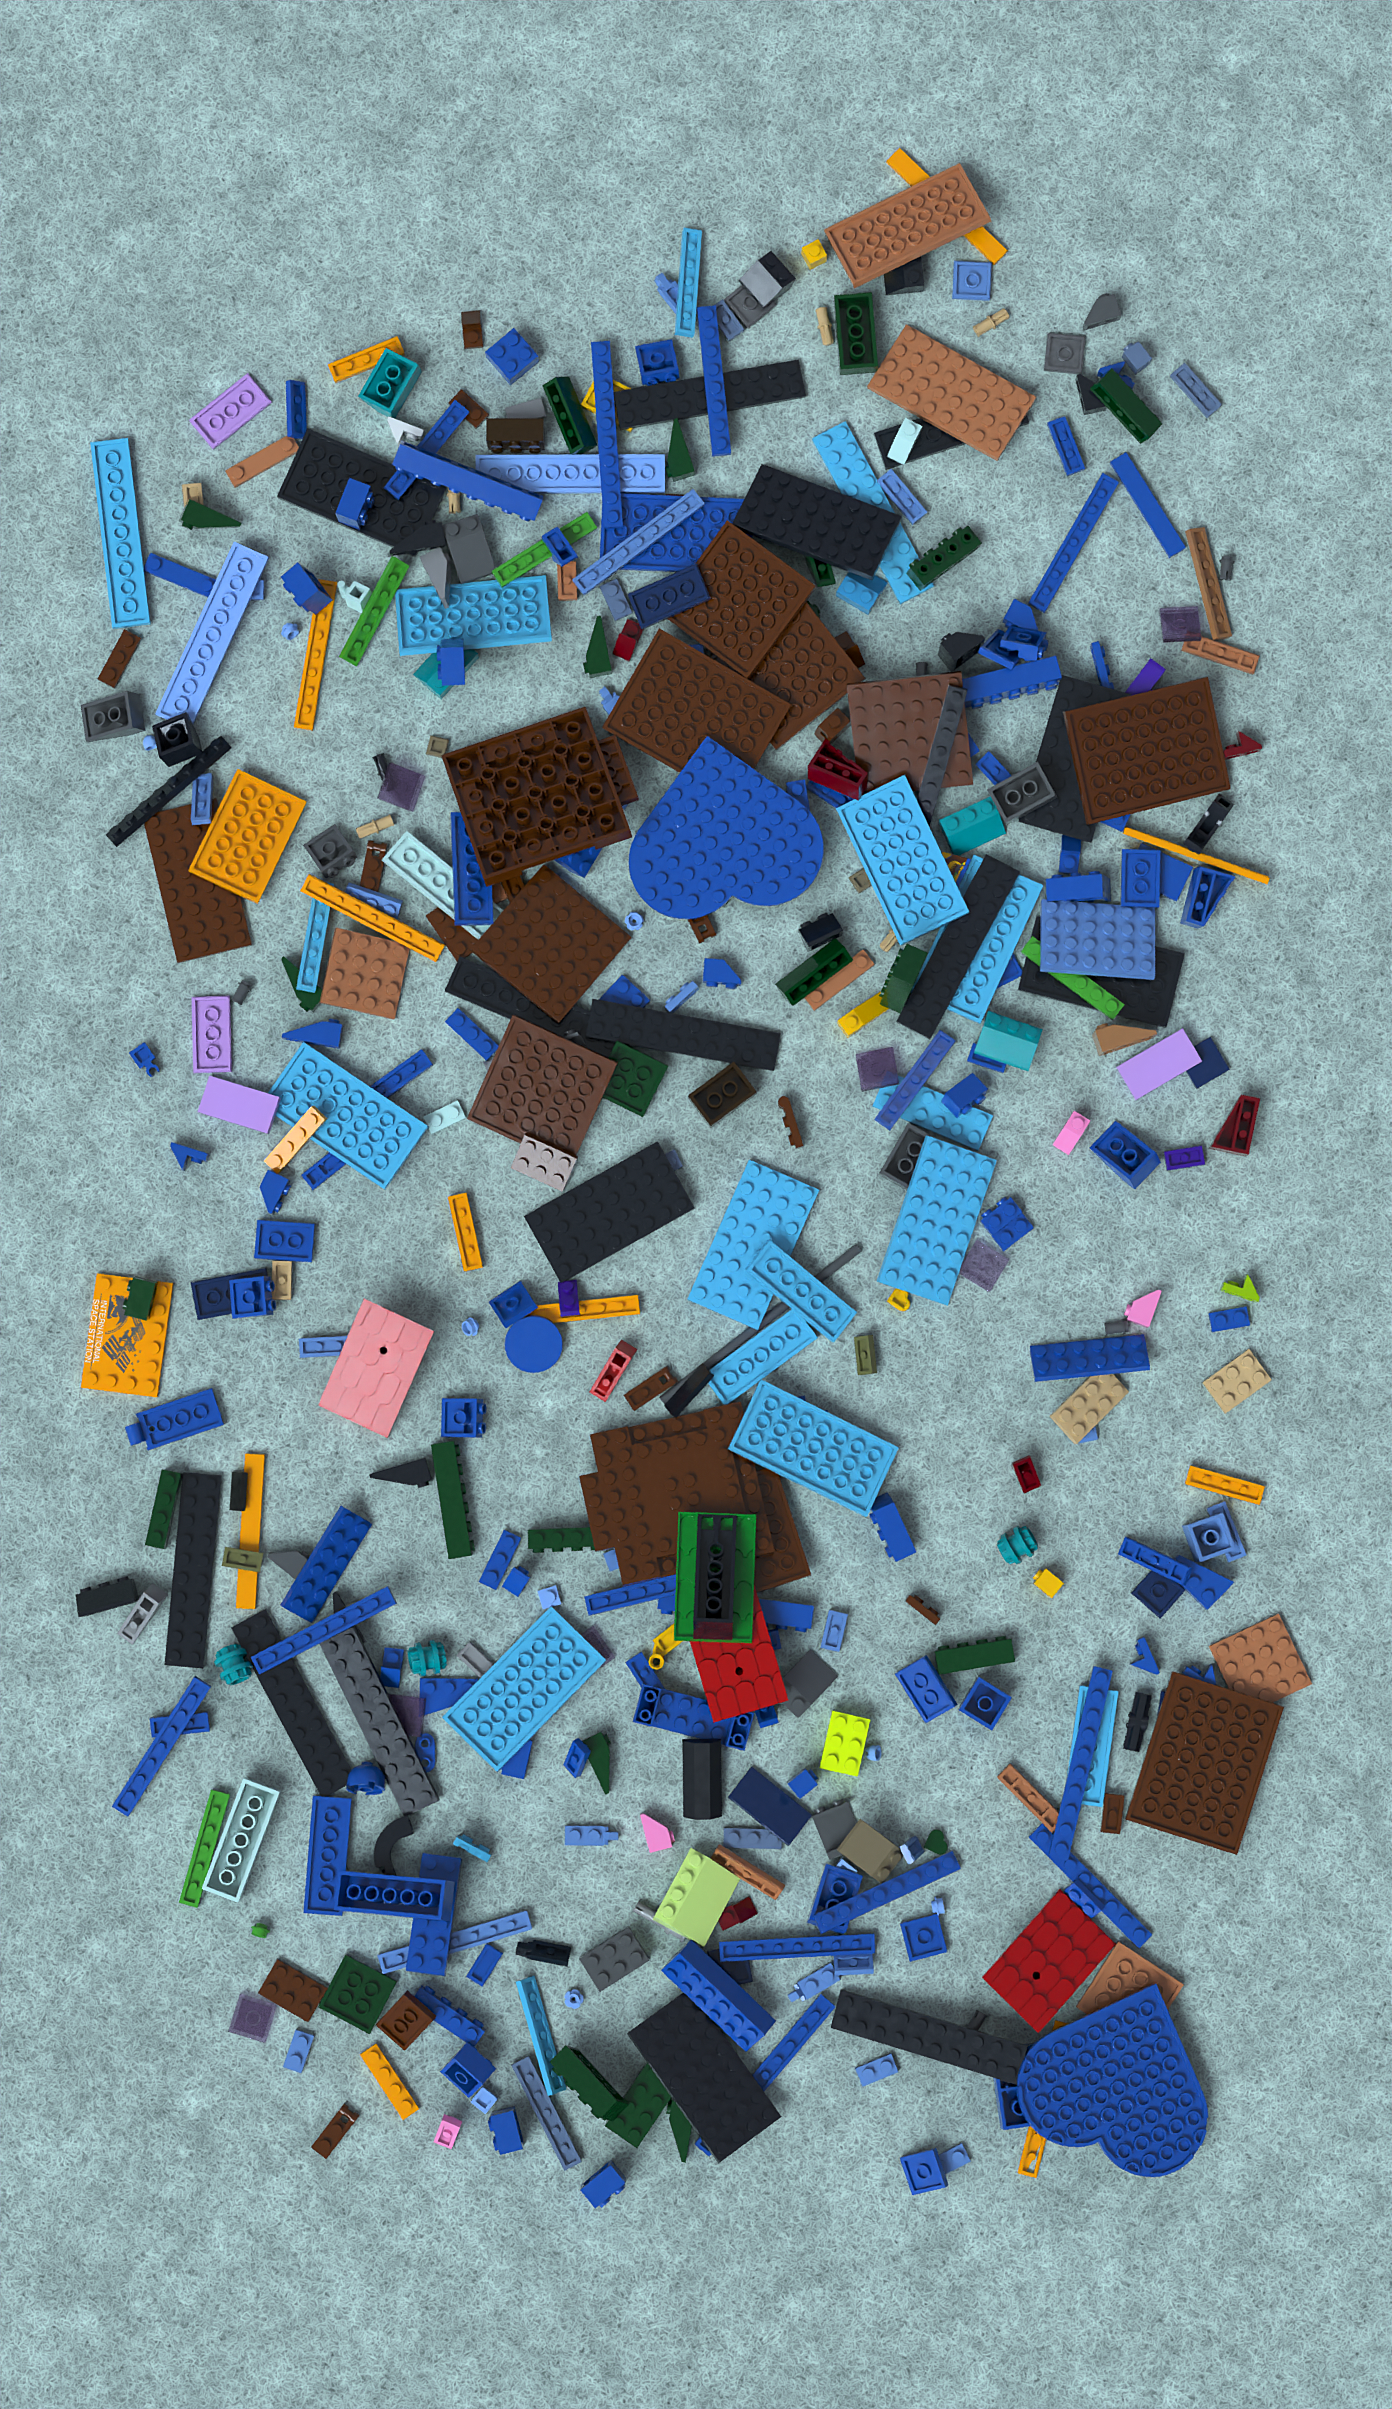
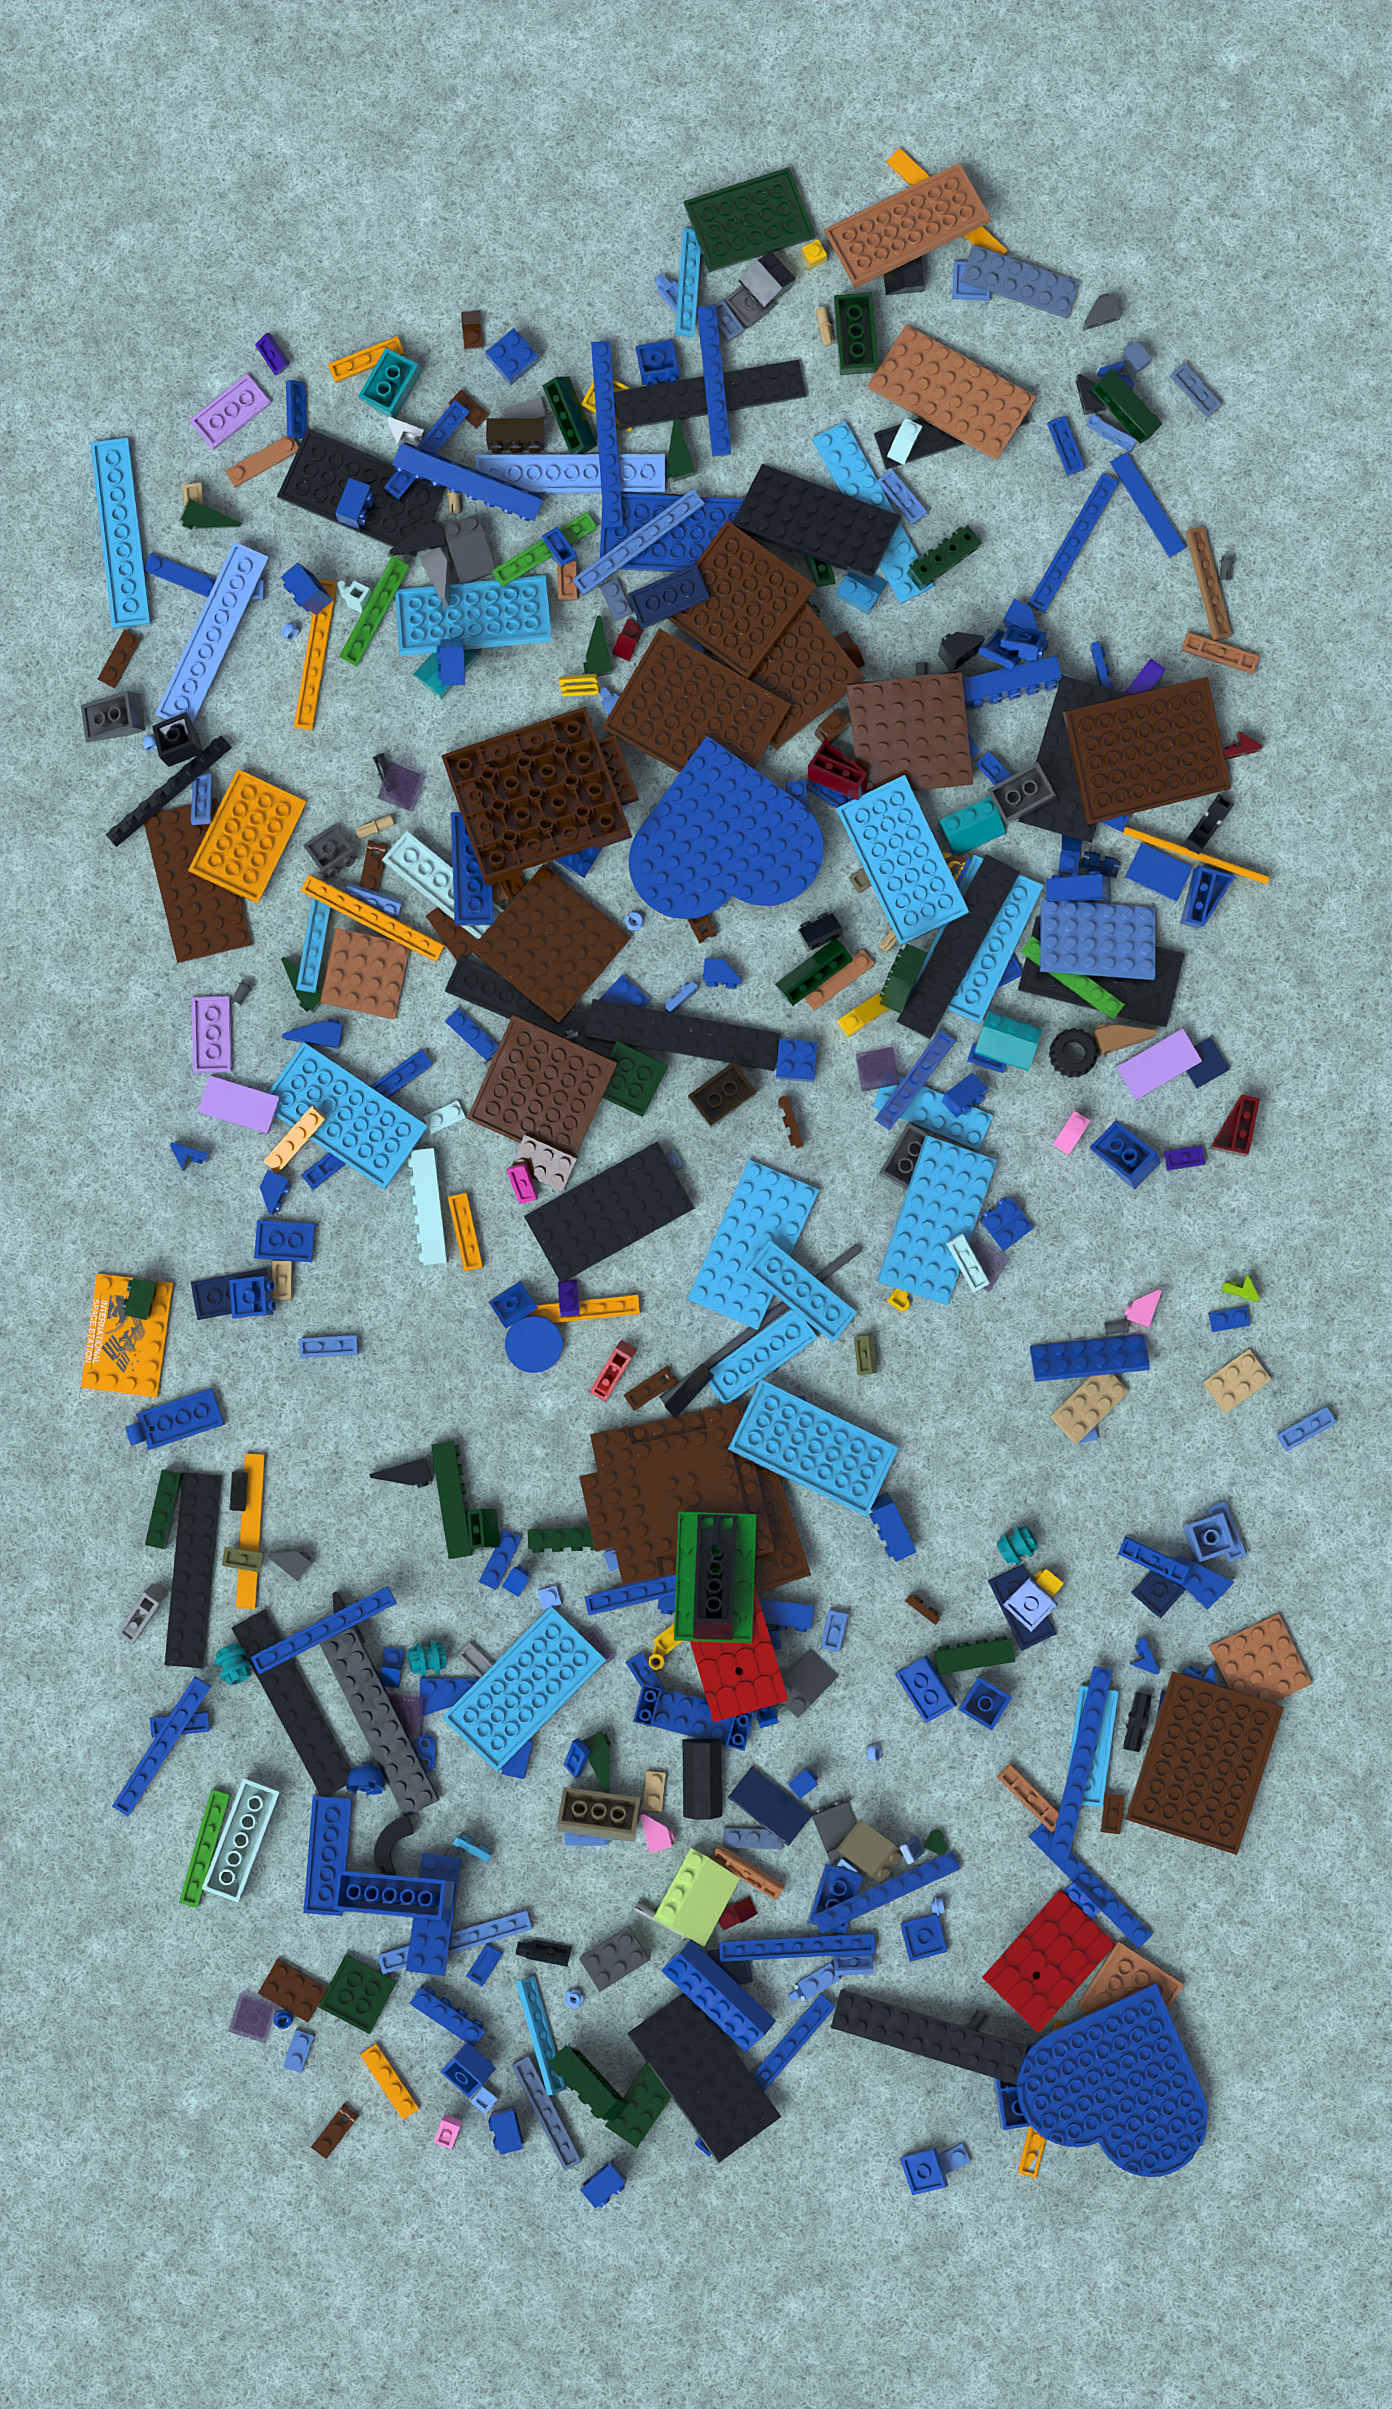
(106, 1597): black slope -> none
(143, 1058): blue plate -> none
(260, 1930): bright green plate -> none
(272, 354): none -> dark purple plate
(283, 2024): none -> blue plate
(326, 1564): blue plate -> none
(370, 1384): piece -> none
(406, 2020): reddish brown plate -> none
(428, 1207): none -> light aqua brick
(437, 746): dark tan tile -> none
(463, 1418): blue plate -> none
(470, 1327): light blue plate -> none
(483, 1529): none -> dark green brick
(522, 1183): none -> dark pink plate
(579, 688): none -> yellow tile
(599, 1814): none -> dark tan brick
(654, 1791): none -> tan plate
(680, 2127): dark green slope -> none
(749, 219): none -> dark green plate
(796, 1060): none -> blue brick
(844, 1743): neon yellow brick -> none
(876, 2069): medium blue plate -> none
(941, 749): black plate -> none
(967, 1262): none -> light aqua tile
(991, 322): tan axle -> none
(1003, 1588): none -> dark blue tile
(1019, 281): none -> sand blue plate
(1026, 1474): dark red slope -> none
(1030, 1604): none -> plate
(1063, 1066): none -> black tyre
(1064, 353): flat silver tile -> none
(1092, 862): none -> dark blue hinge
(1111, 433): none -> medium blue hinge
(1140, 878): blue plate -> none
(1180, 624): clear purple tile -> none
(1224, 1485): light orange plate -> none
(1306, 1429): none -> medium blue plate

